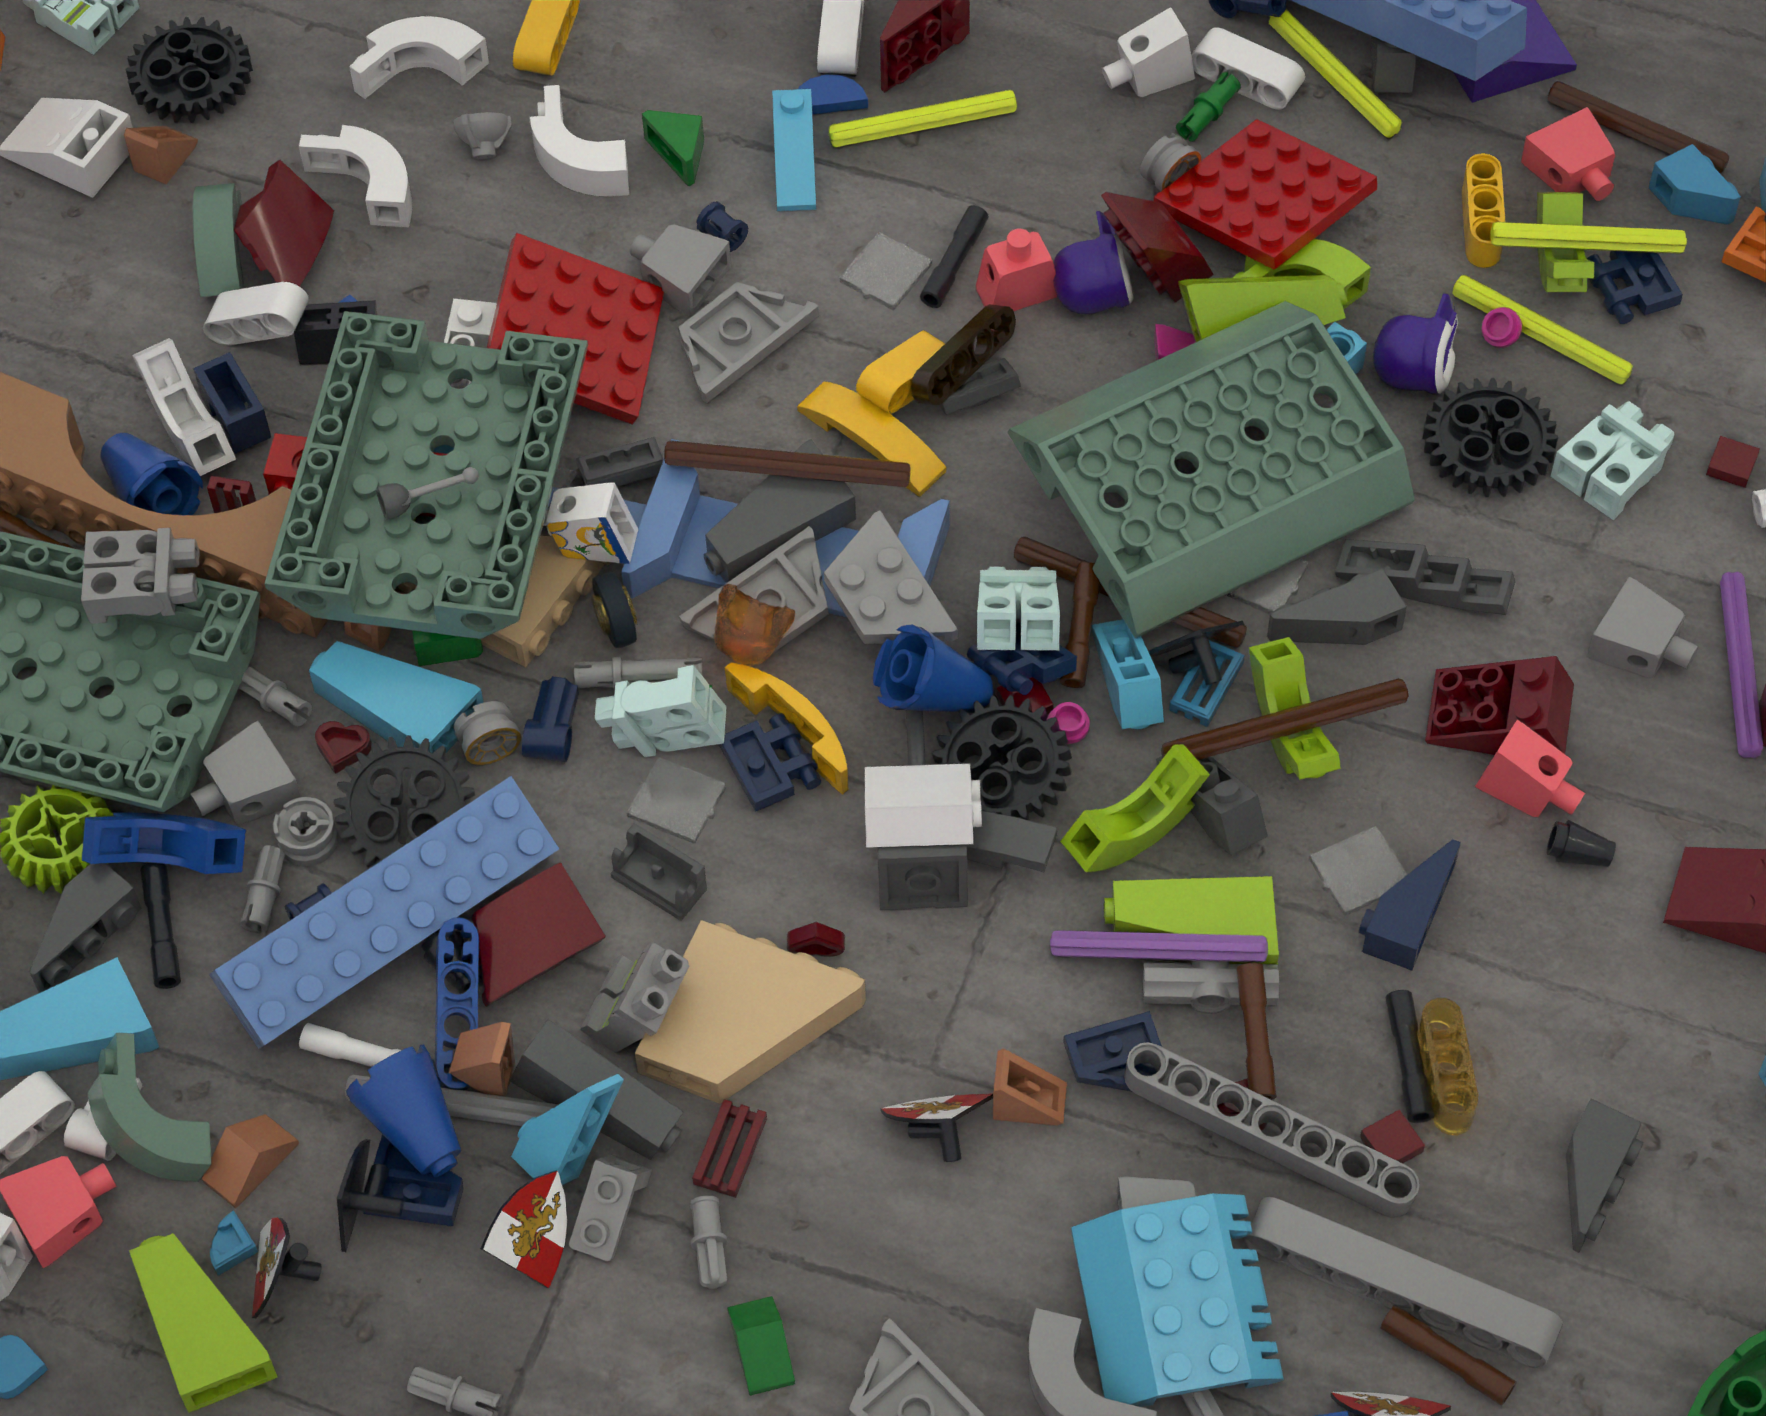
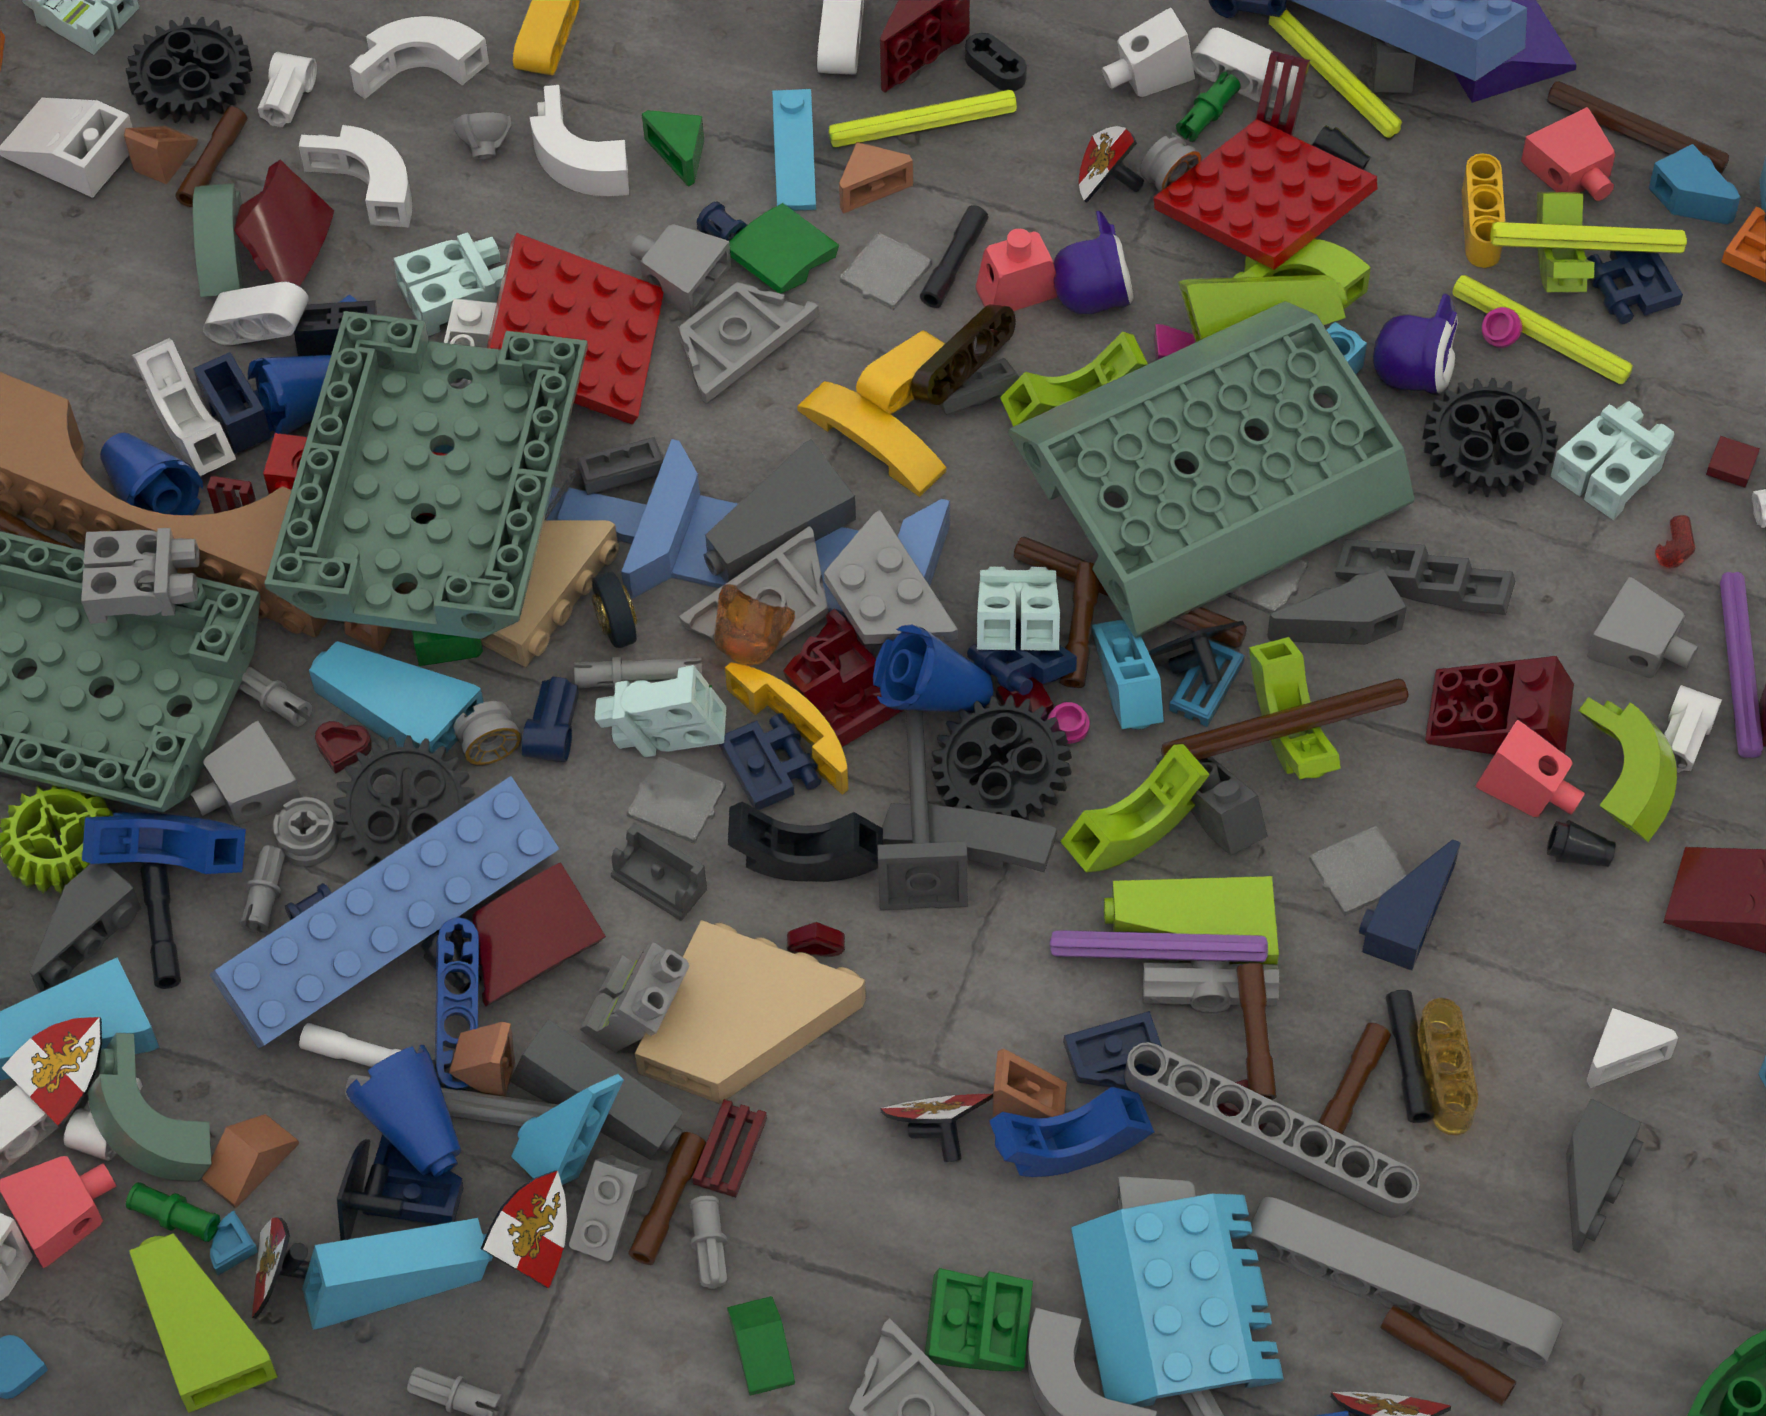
(58, 1065): none -> shield
(172, 1211): none -> green pin
(222, 138): none -> reddish brown piece
(288, 81): none -> white piece
(288, 389): none -> blue cone
(391, 1269): none -> medium azure slope
(396, 499): hinge -> none
(445, 272): none -> light aqua hips
(591, 523): white torso -> none
(656, 1222): none -> reddish brown piece
(781, 248): none -> green slope
(787, 463): reddish brown axle -> none
(801, 852): none -> black arch
(835, 94): blue tile -> none
(838, 680): none -> dark red slope
(873, 175): none -> nougat slope
(921, 805): white brick -> none
(978, 1321): none -> green slope
(991, 65): none -> black beam
(1038, 394): none -> lime arch
(1074, 1139): none -> blue arch
(1105, 158): none -> shield
(1155, 243): dark red slope -> none
(1288, 61): none -> dark red tile
(1339, 145): none -> black cone
(1363, 1062): none -> reddish brown piece
(1393, 1137): dark red tile -> none
(1629, 1046): none -> white slope
(1649, 769): none -> lime arch
(1680, 546): none -> clear red arm
(1690, 721): none -> white piece

